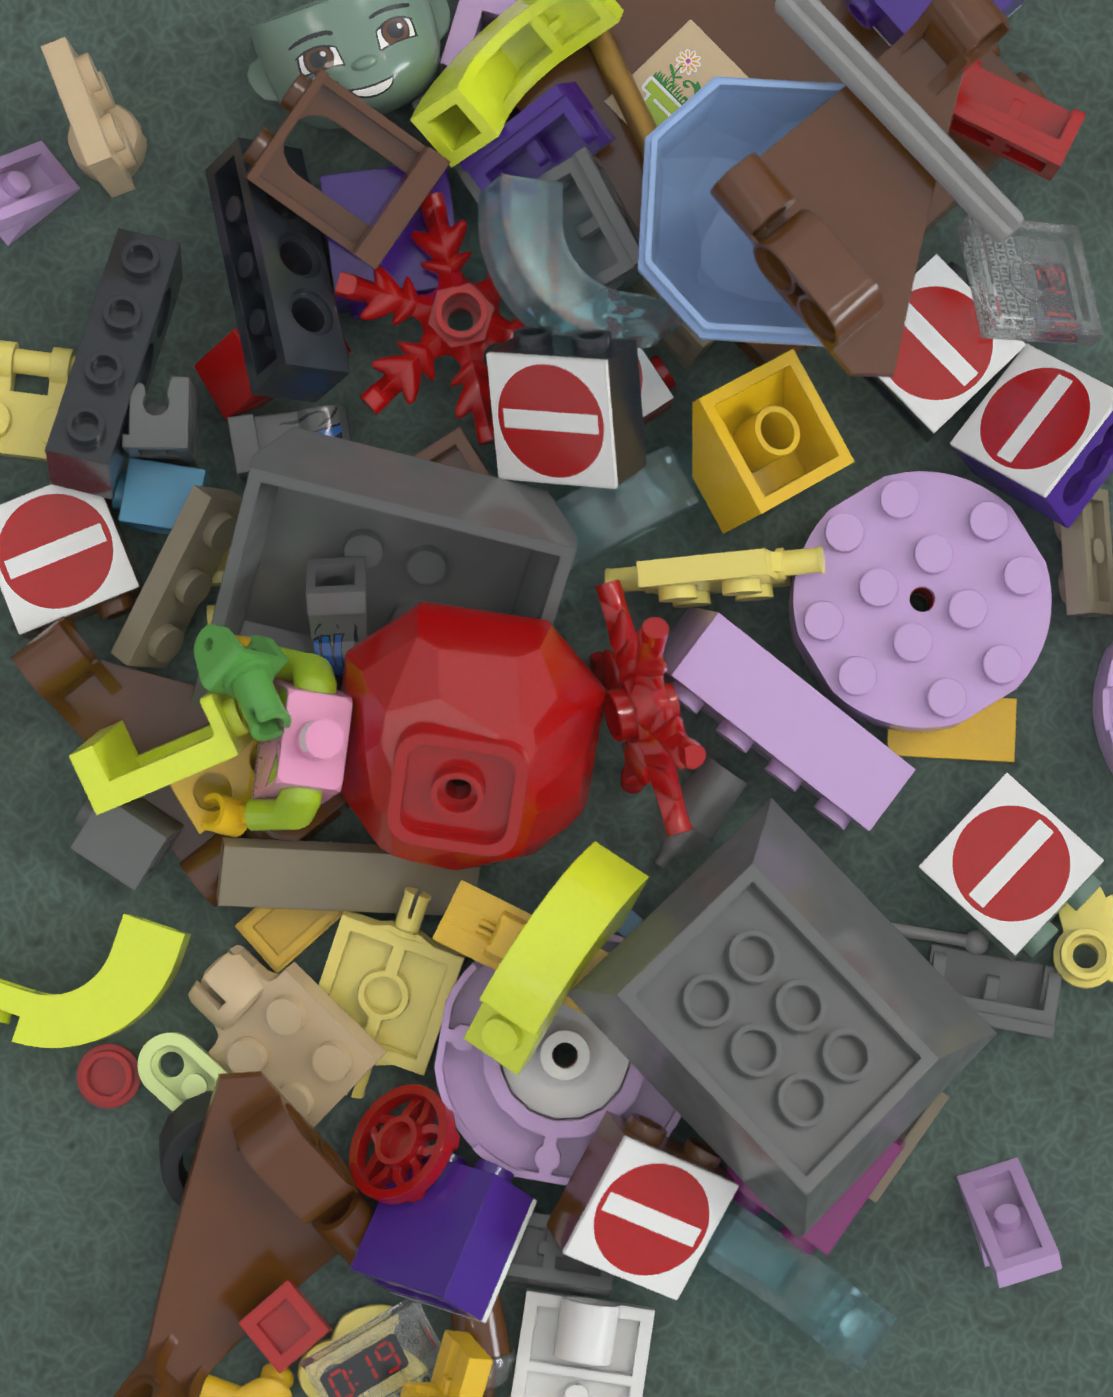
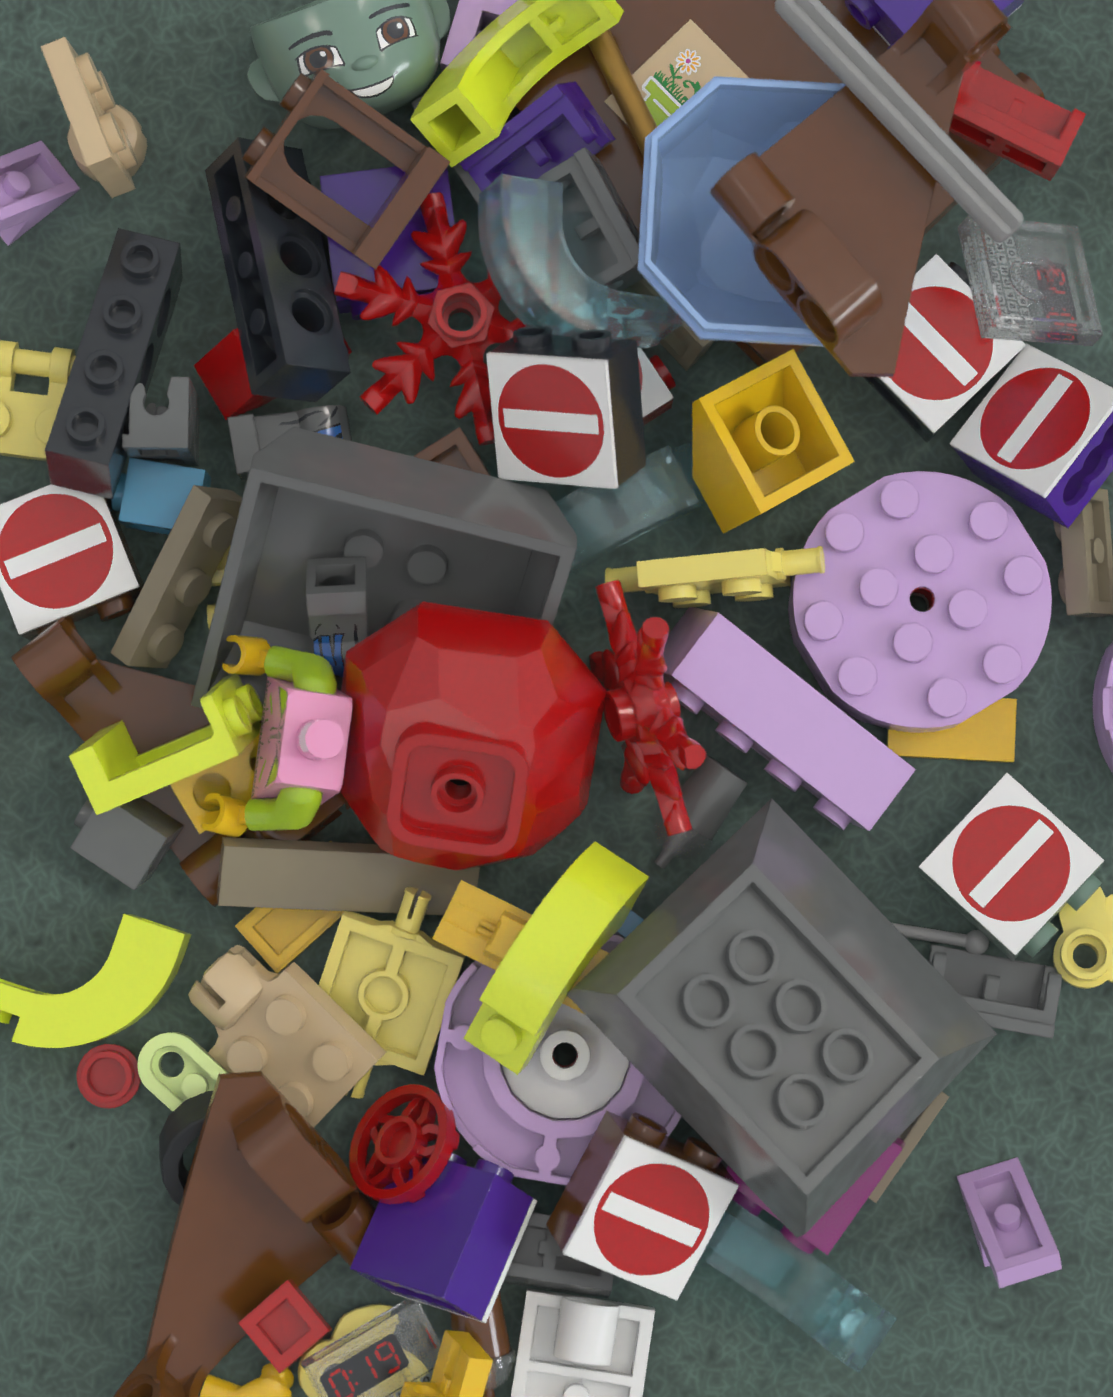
(244, 675): bright green piece -> none

